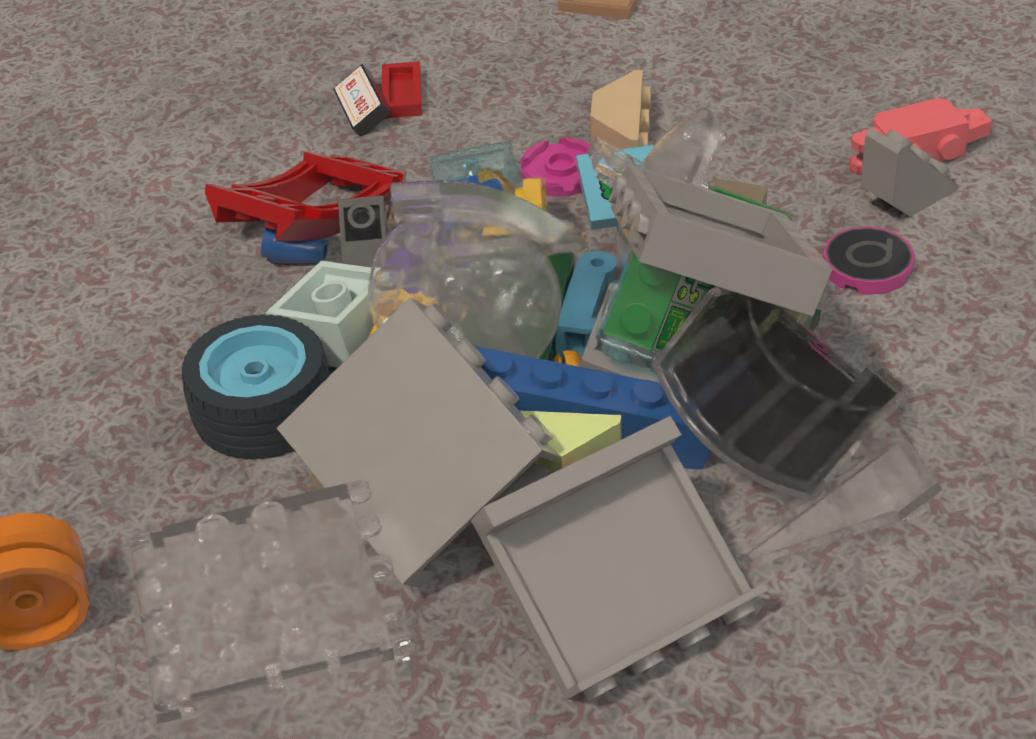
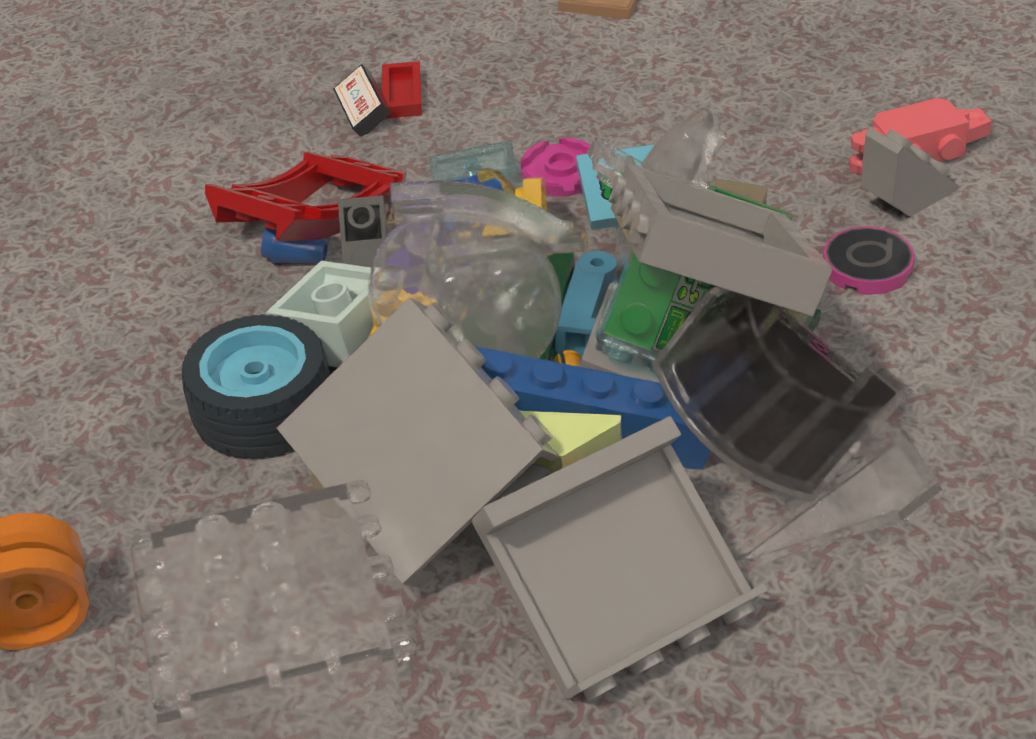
(622, 112): tan slope -> none

